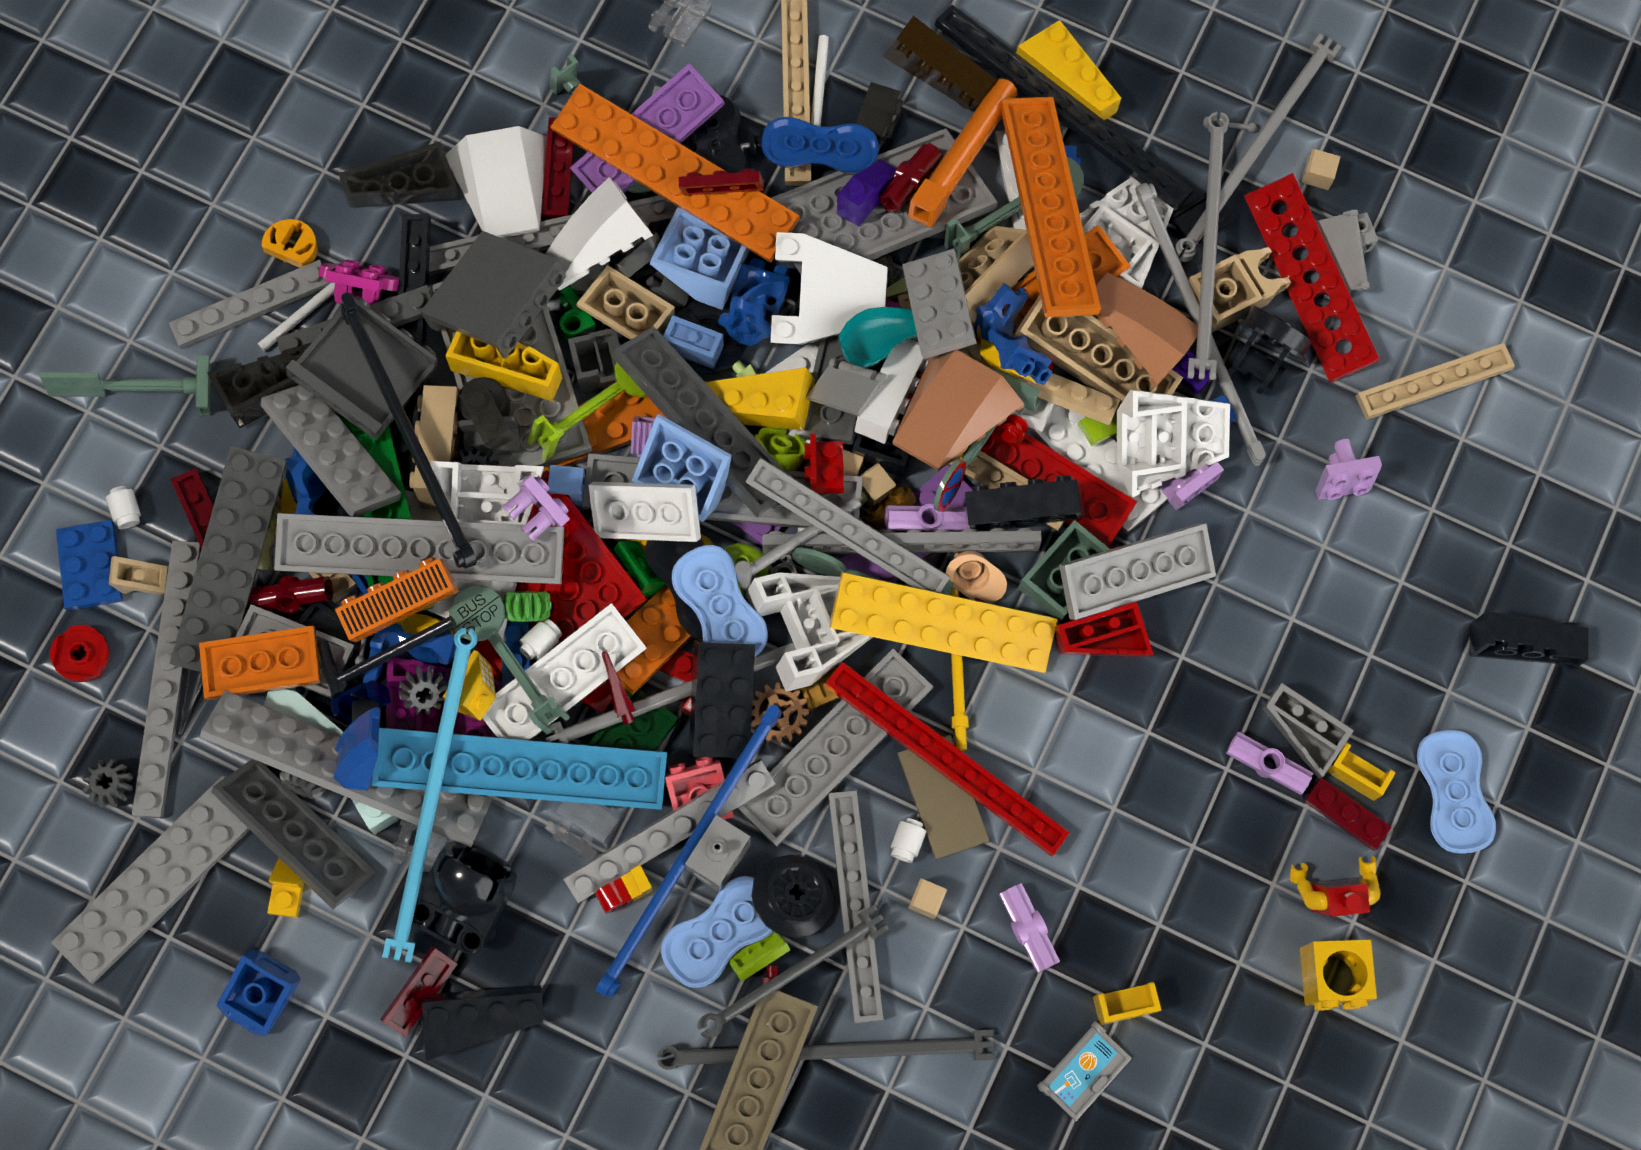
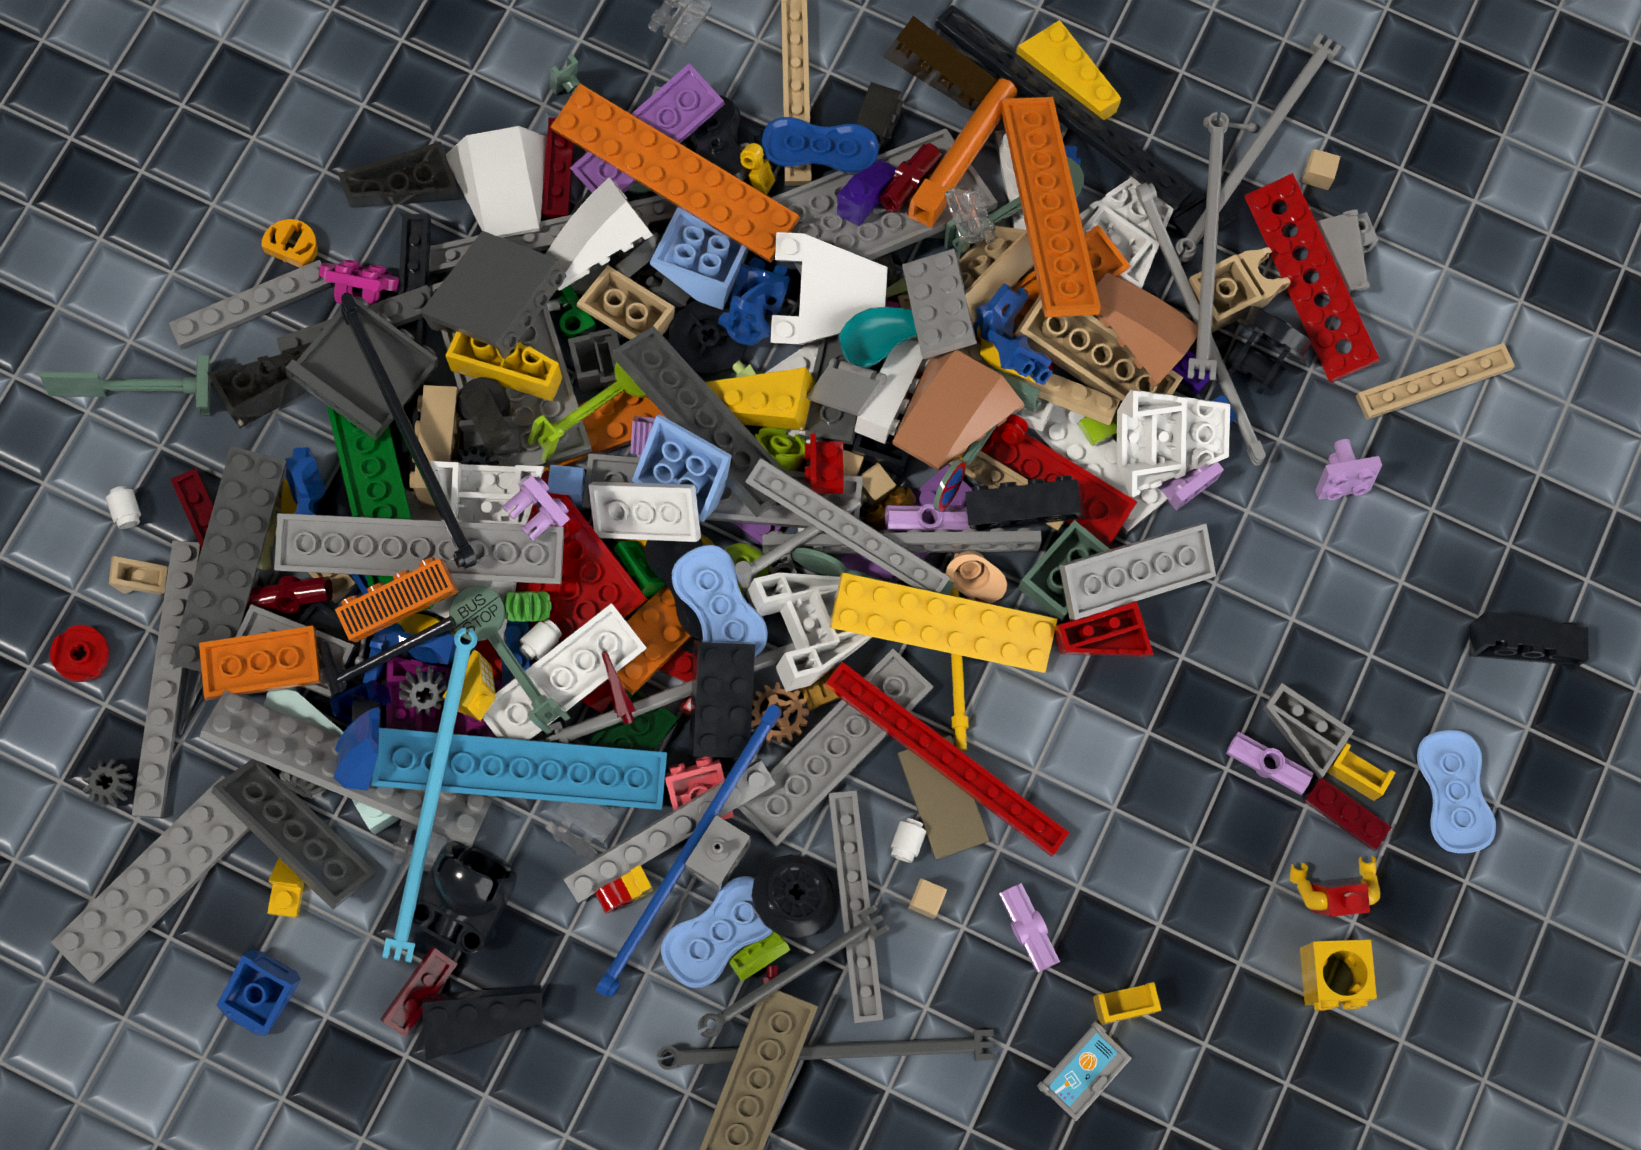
(86, 563): blue plate -> none
(297, 317): white bar -> none
(331, 451): light grey plate -> none
(694, 341): medium blue panel -> none
(721, 182): dark red plate -> none
(761, 175): none -> yellow plate
(819, 83): white bar -> none
(970, 216): none -> clear plate

